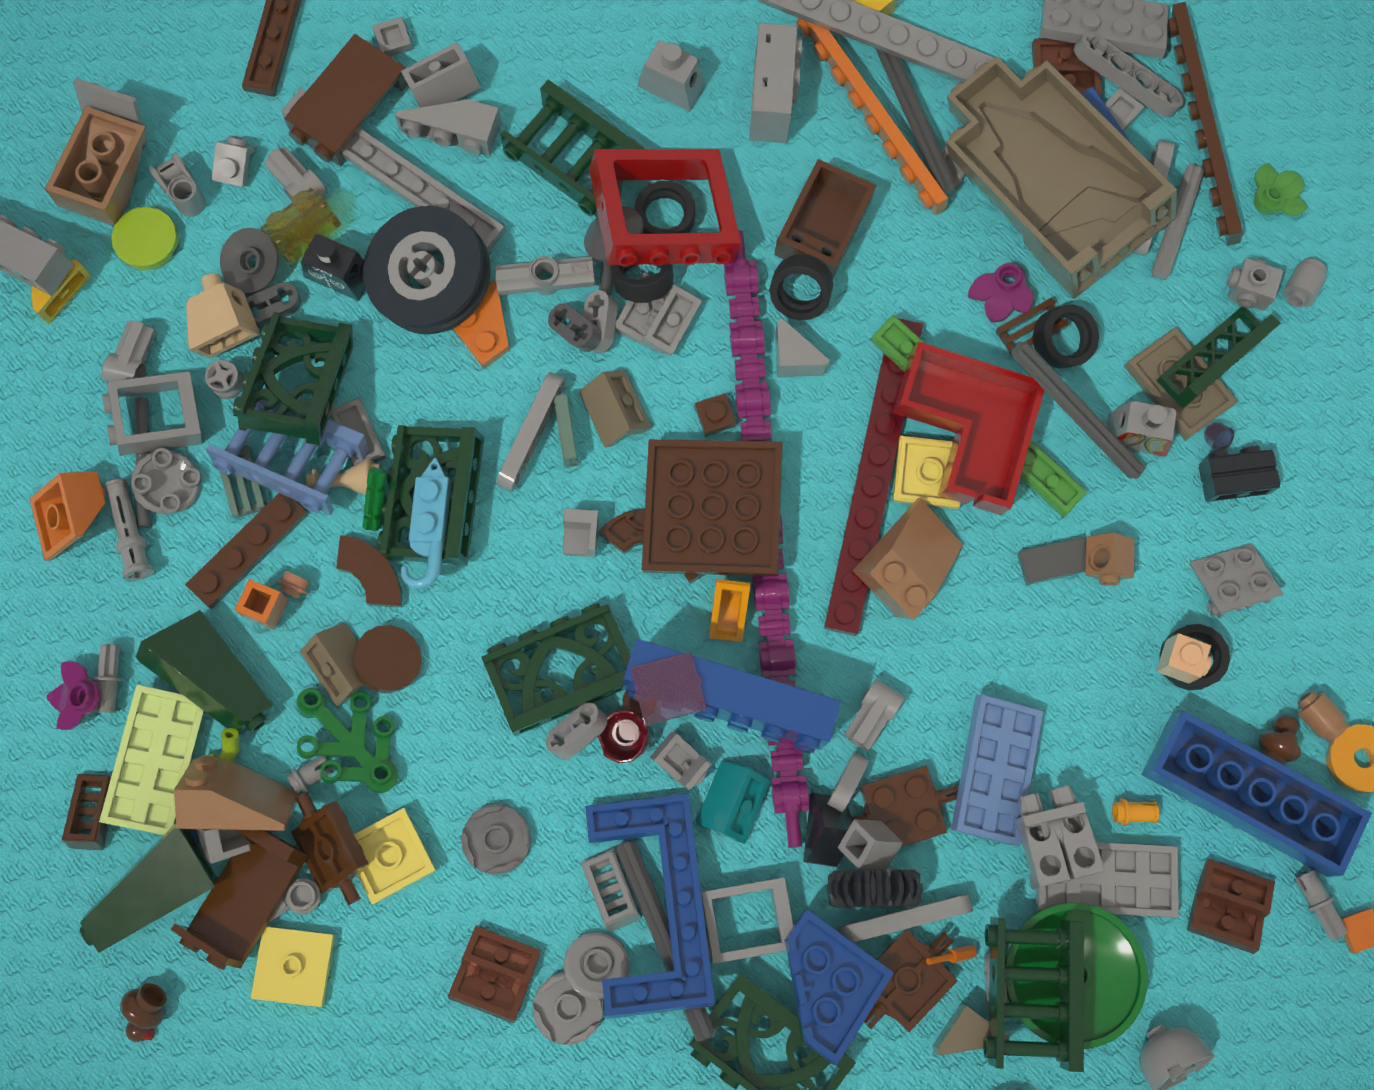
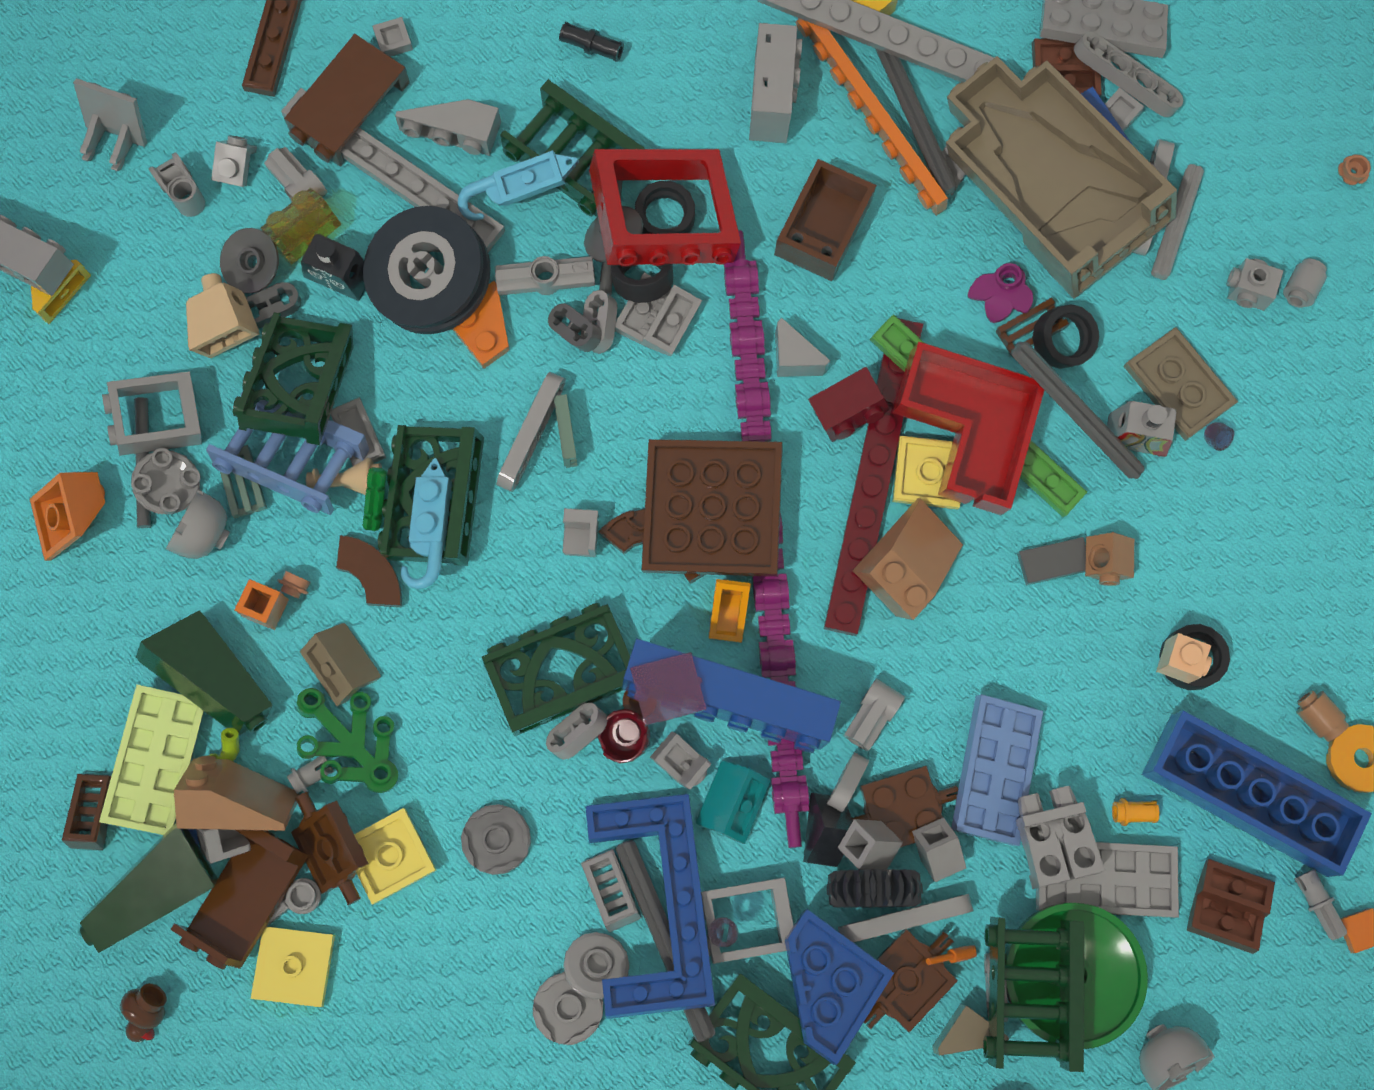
(74, 696): magenta plate -> none
(98, 166): medium nougat slope -> none
(107, 677): light grey axle -> none
(130, 354): light grey piece -> none
(134, 544): light grey pin -> none
(145, 238): lime tile -> none
(200, 528): none -> light grey cylinder
(219, 373): light grey wheel -> none
(246, 549): reddish brown plate -> none
(386, 659): reddish brown tile -> none
(441, 77): light grey brick -> none
(494, 974): copper slope -> none
(518, 181): none -> medium azure plate
(591, 41): none -> black pin
(614, 407): dark tan panel -> none
(672, 75): light grey torso -> none
(715, 414): reddish brown plate -> none
(716, 932): none -> hinge
(795, 308): black tyre -> none
(849, 405): none -> dark red brick
(939, 849): none -> light grey brick
(1207, 134): reddish brown plate -> none
(1226, 359): dark green fence -> none
(1235, 580): light grey hinge -> none
(1239, 475): black brick -> none
(1278, 191): bright green plate -> none
(1281, 743): reddish brown animal -> none
(1357, 163): none -> nougat plate

